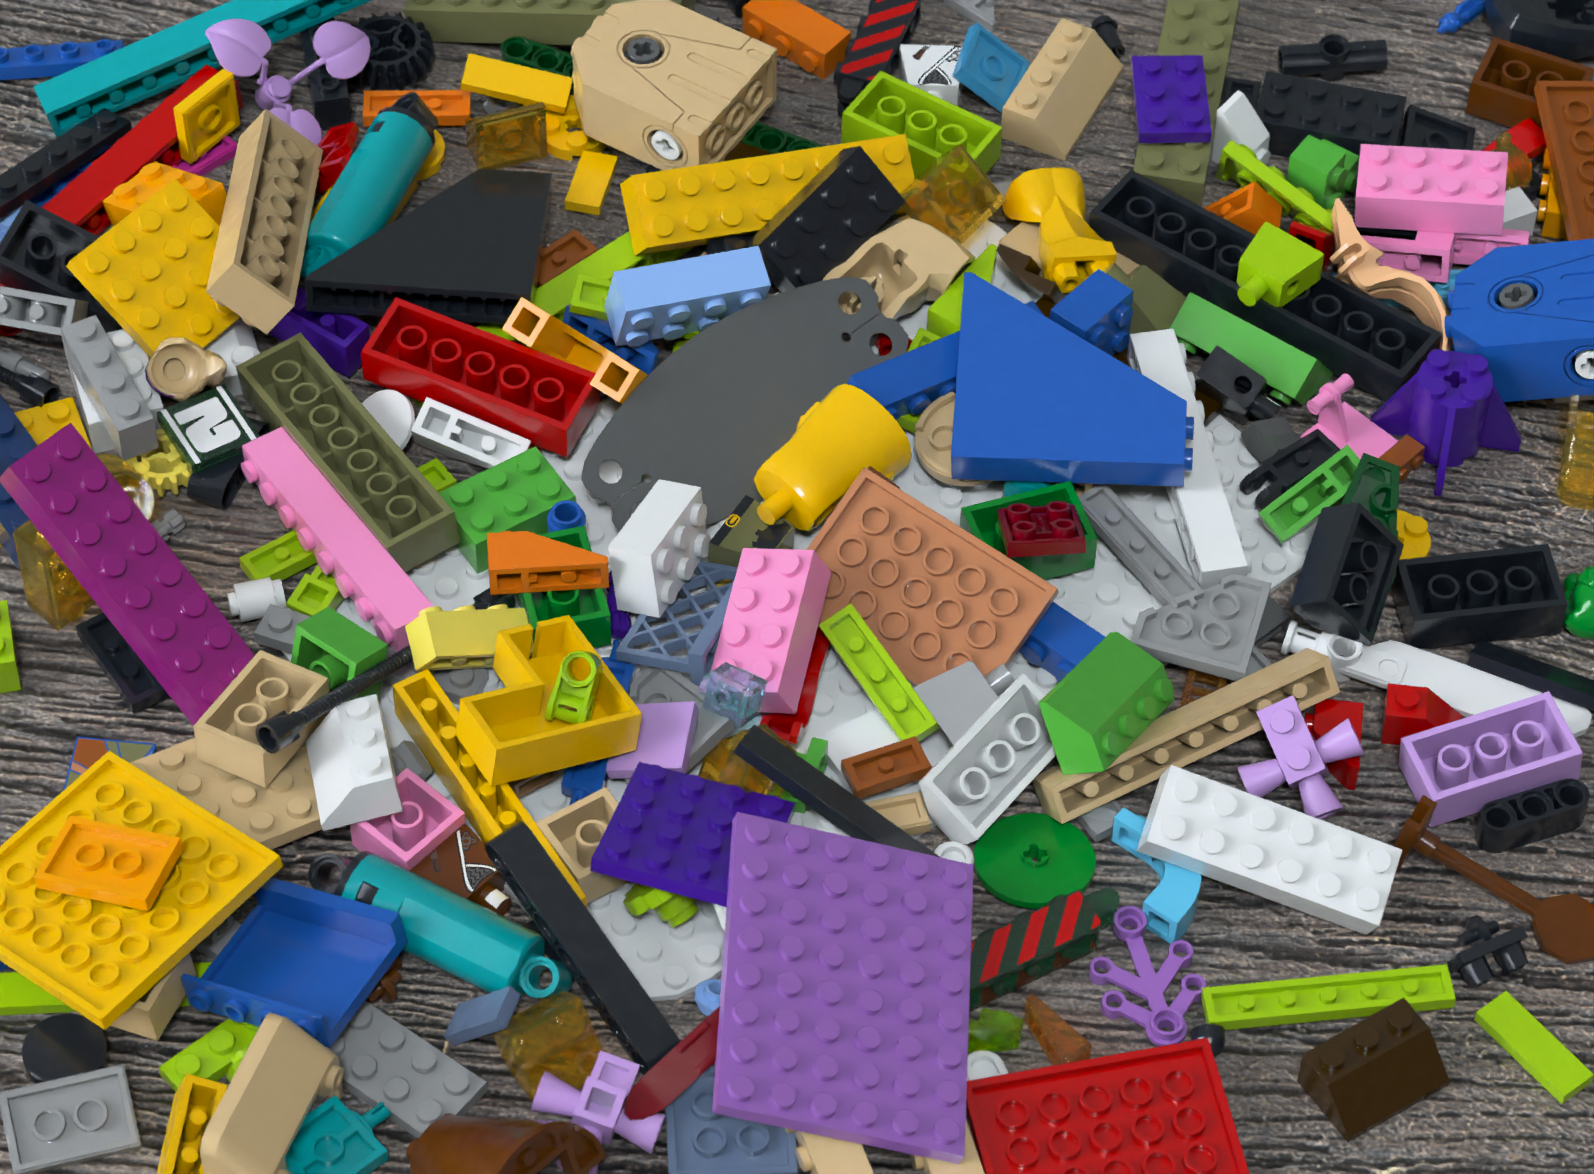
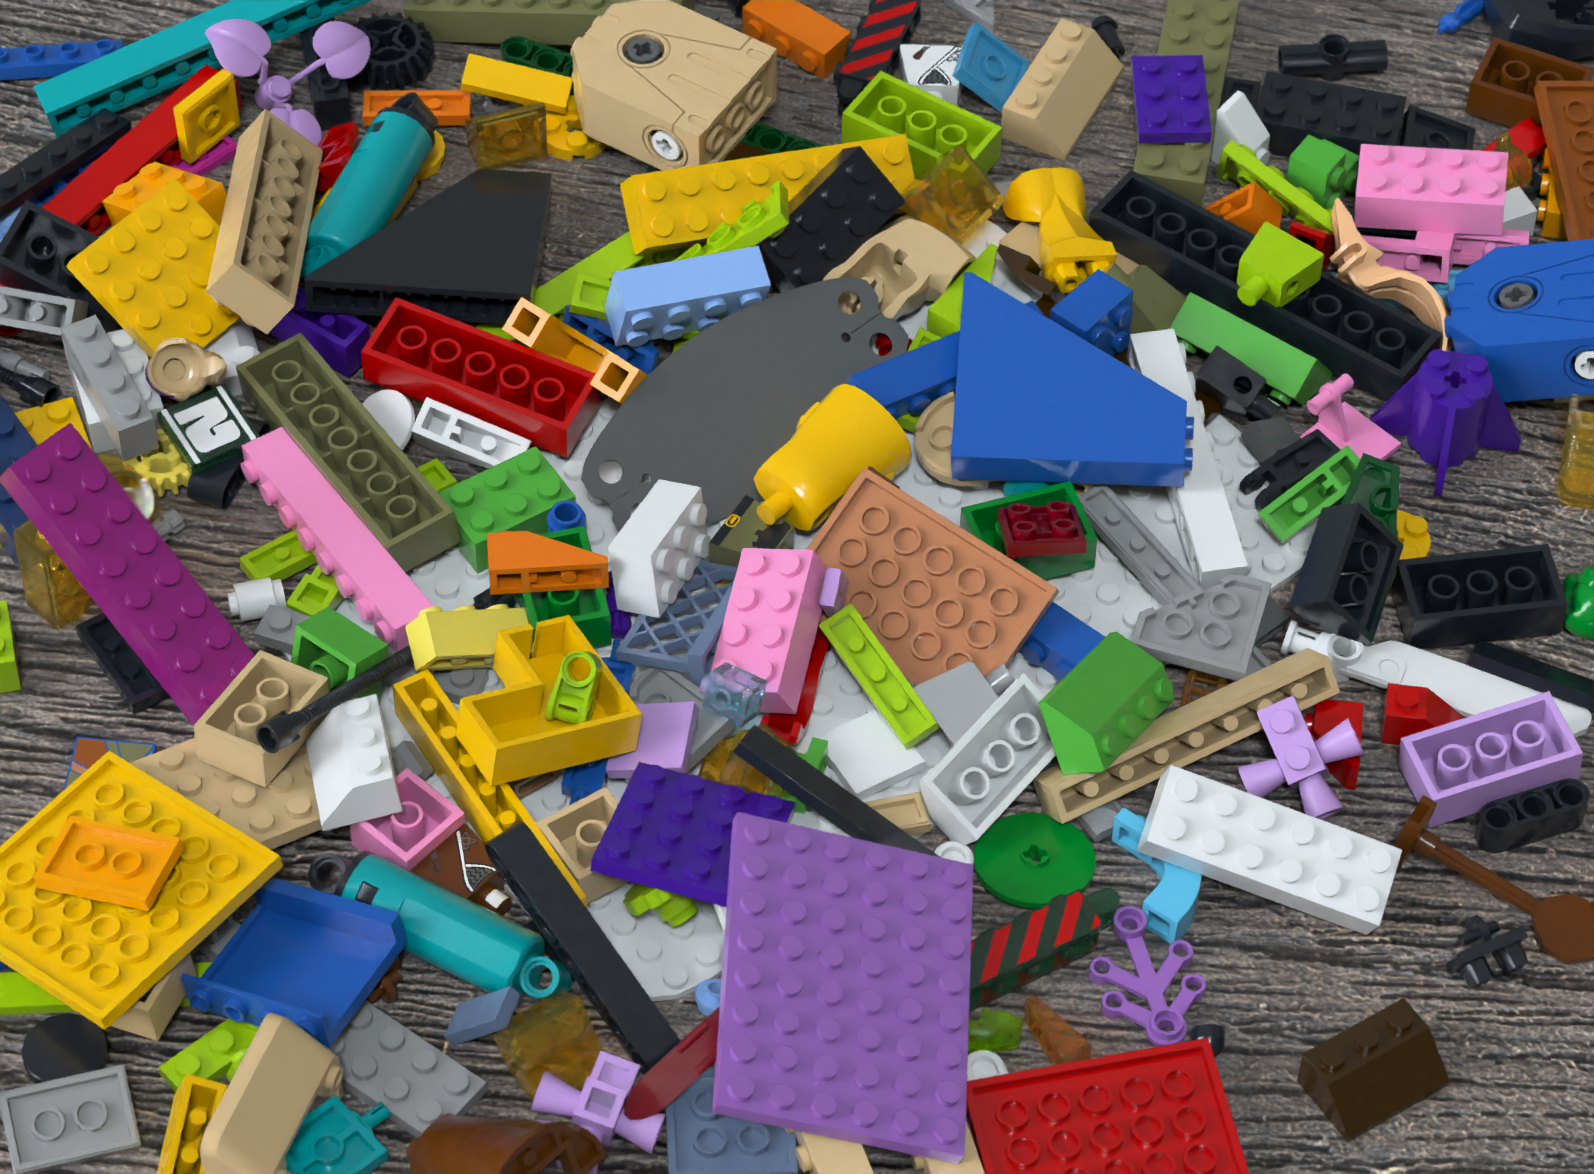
(563, 255): dark orange plate -> none
(591, 182): yellow tile -> none
(752, 227): none -> lime wing
(833, 591): none -> lavender tile
(885, 767): dark orange plate -> none
(1326, 997): lime plate -> none
(1406, 454): dark orange piece -> none
(1534, 1047): lime tile -> none

